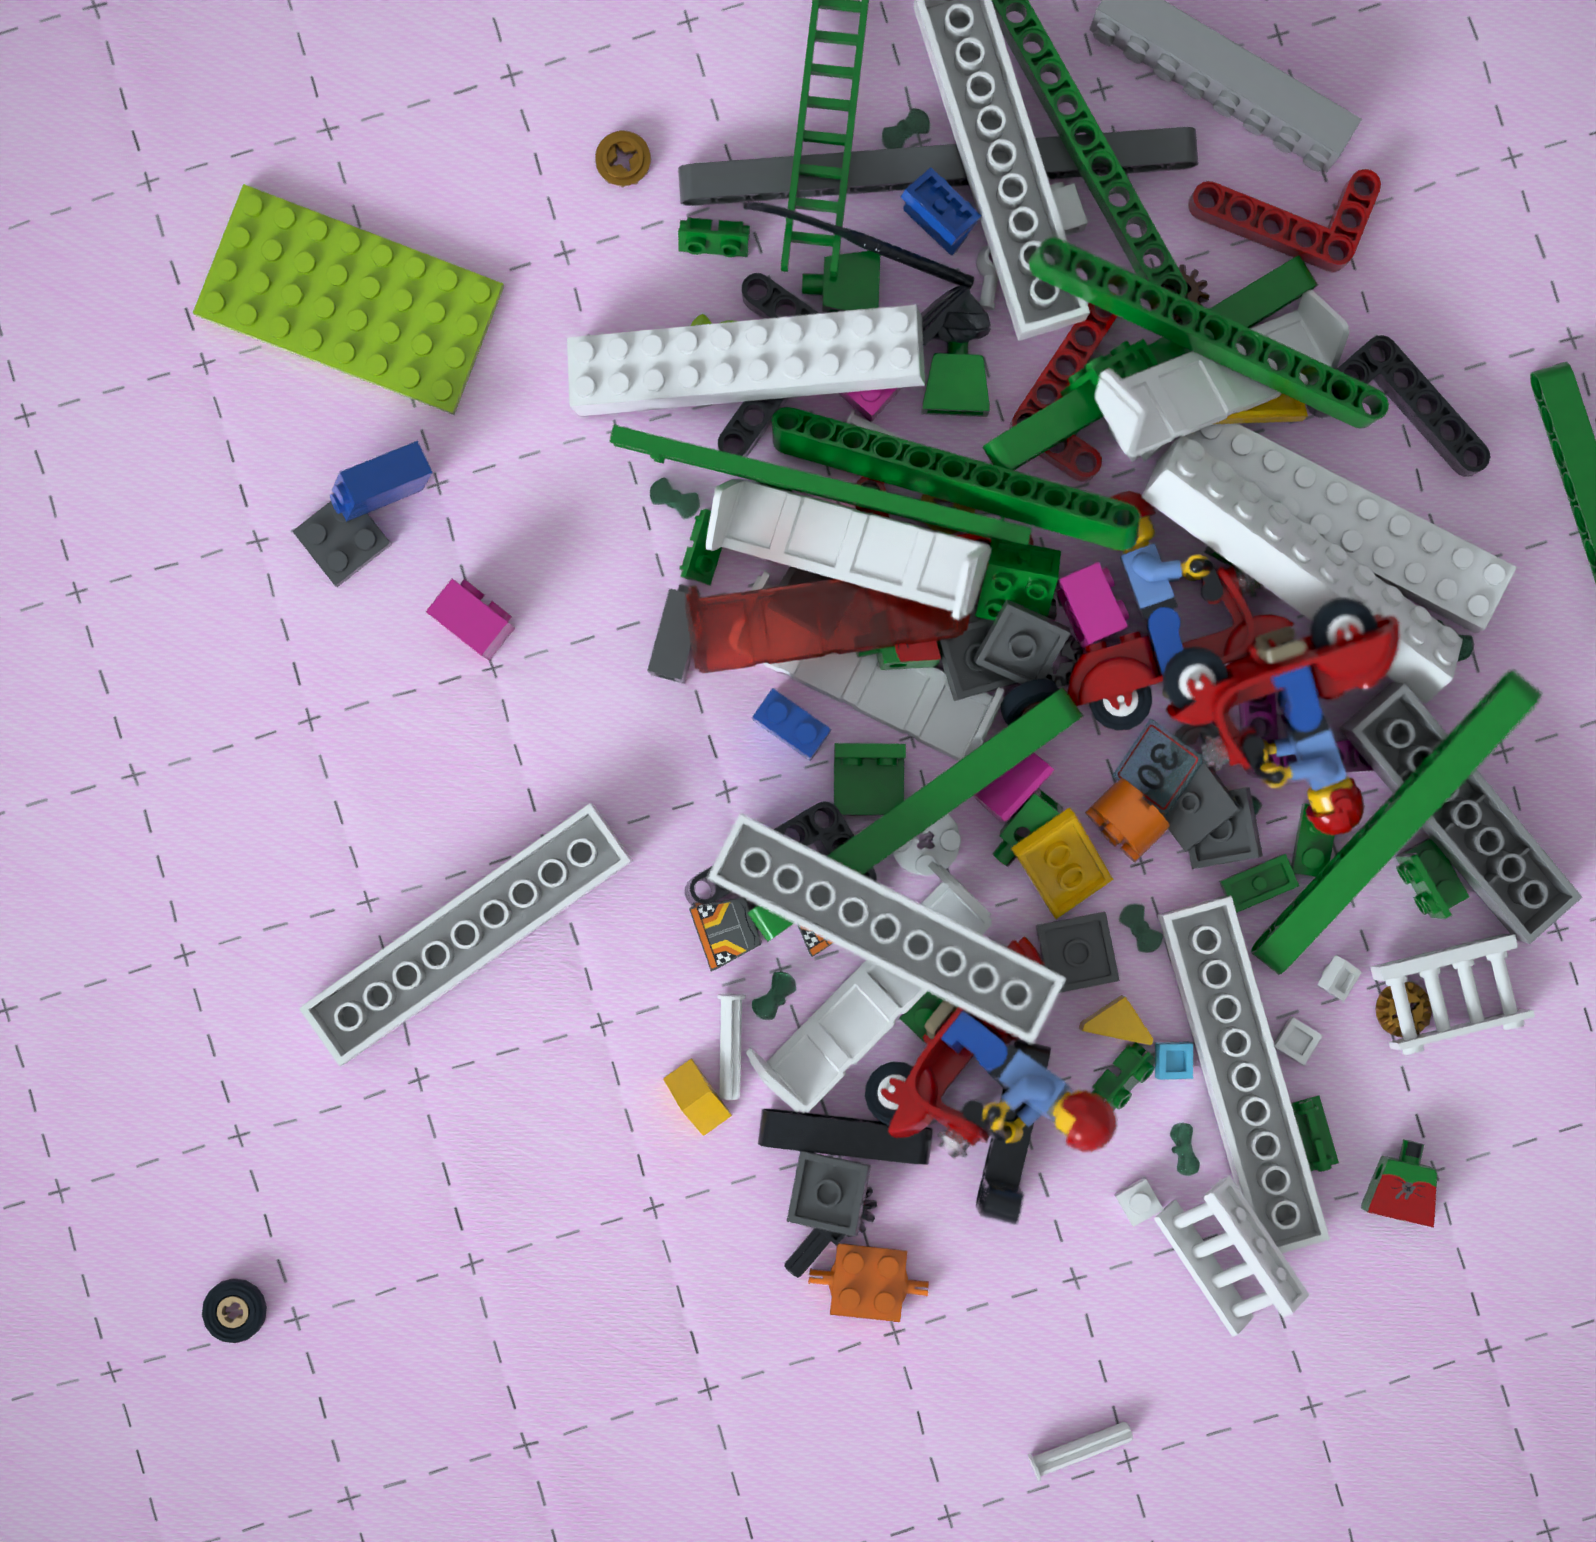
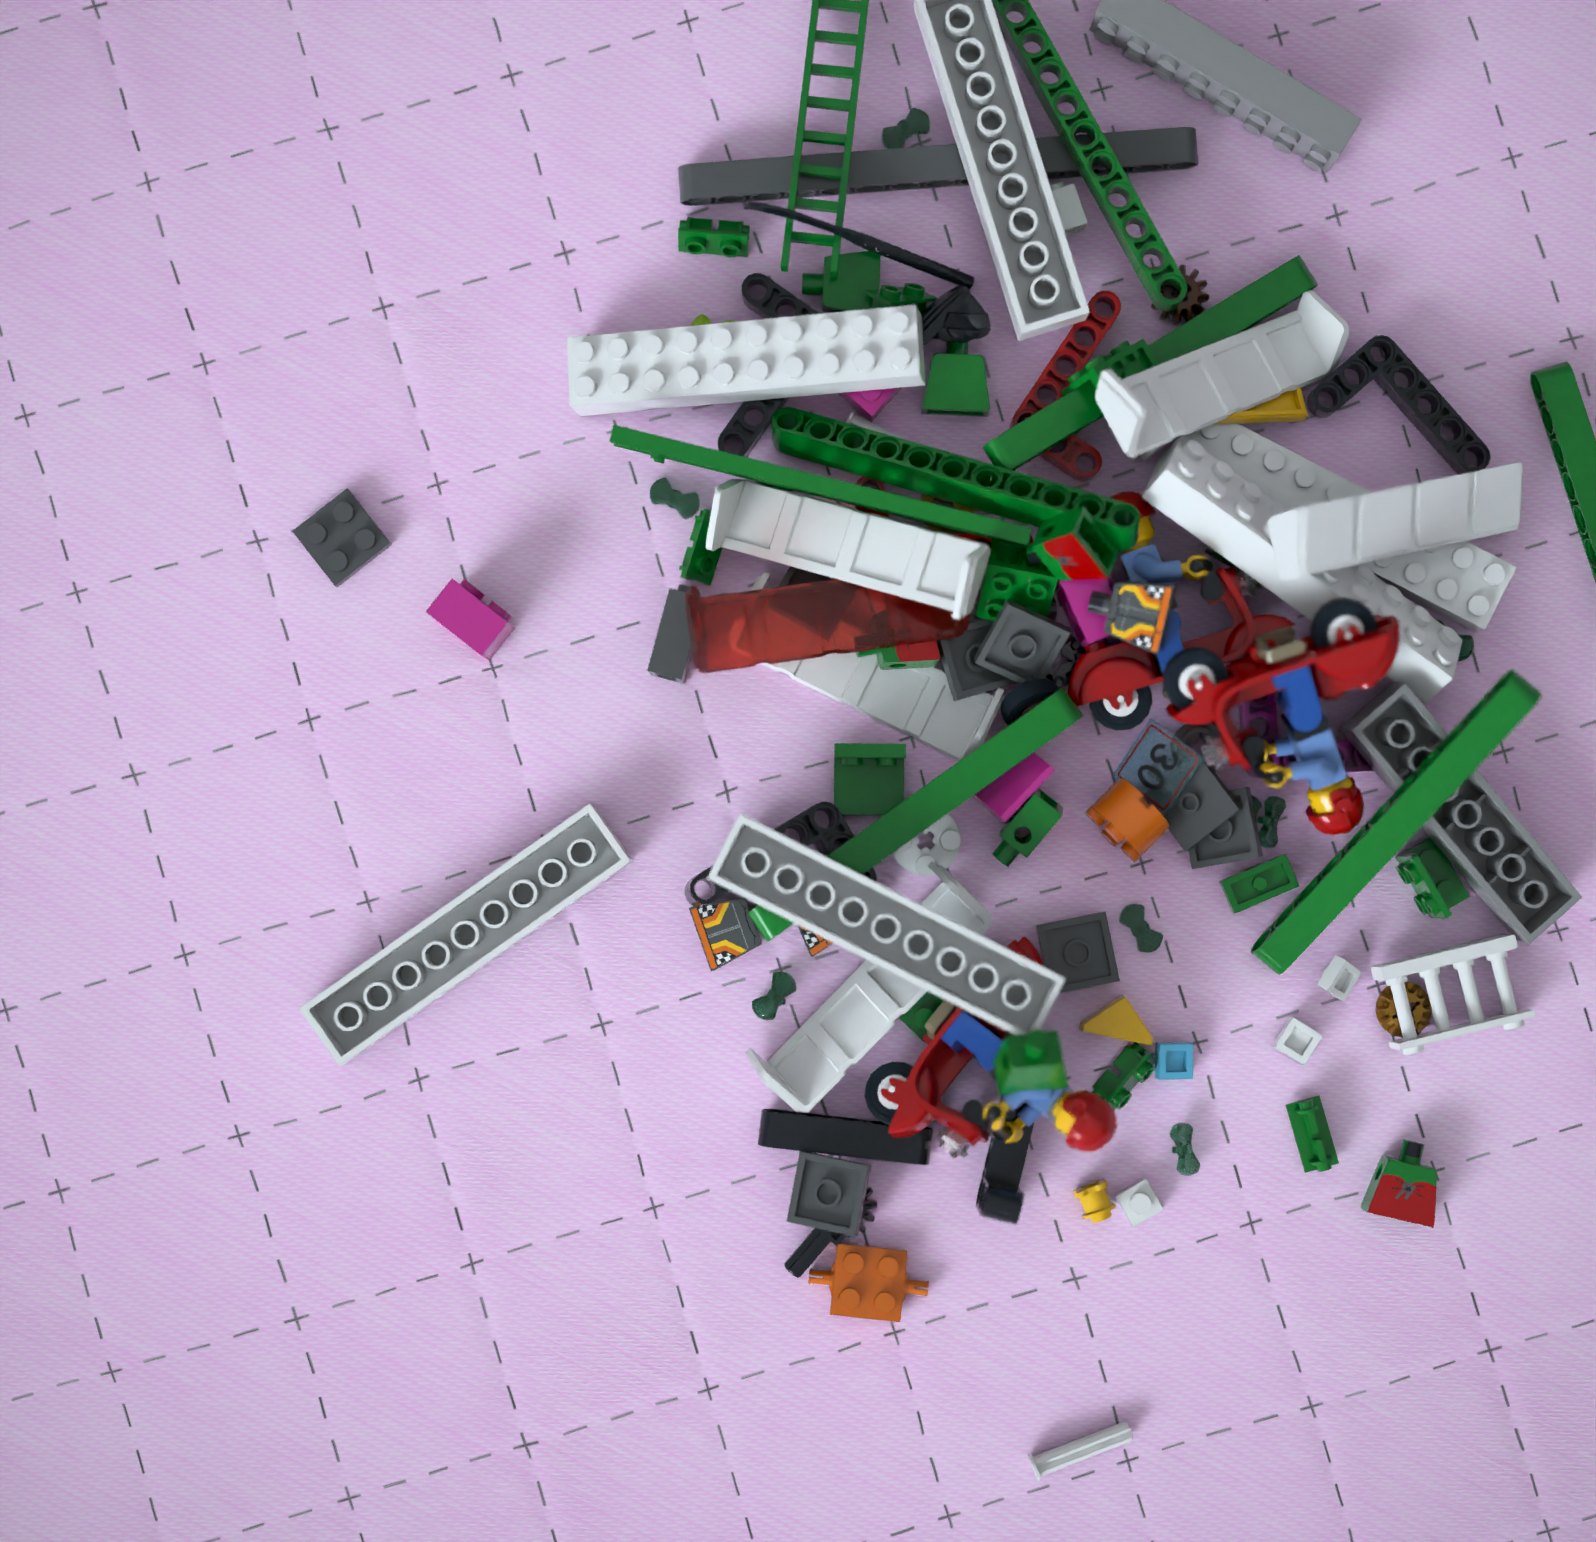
(223, 1296): black bush -> none
(348, 299): lime plate -> none
(380, 481): blue brick -> none
(629, 144): pearl gold gear -> none
(696, 1097): yellow slope -> none
(730, 1045): white axle -> none
(791, 724): blue brick -> none
(900, 296): none -> green hinge
(940, 210): blue bracket -> none
(988, 271): white bar -> none
(1030, 1063): none -> green torso
(1062, 863): yellow tile -> none
(1073, 547): none -> green torso
(1095, 1201): none -> yellow brick
(1136, 612): none -> torso
(1193, 337): green beam -> none
(1243, 1071): white brick -> none
(1252, 1242): white fence -> none
(1274, 807): none -> clear green piece
(1290, 224): red beam -> none
(1311, 847): green plate -> none
(1396, 521): none -> white piece

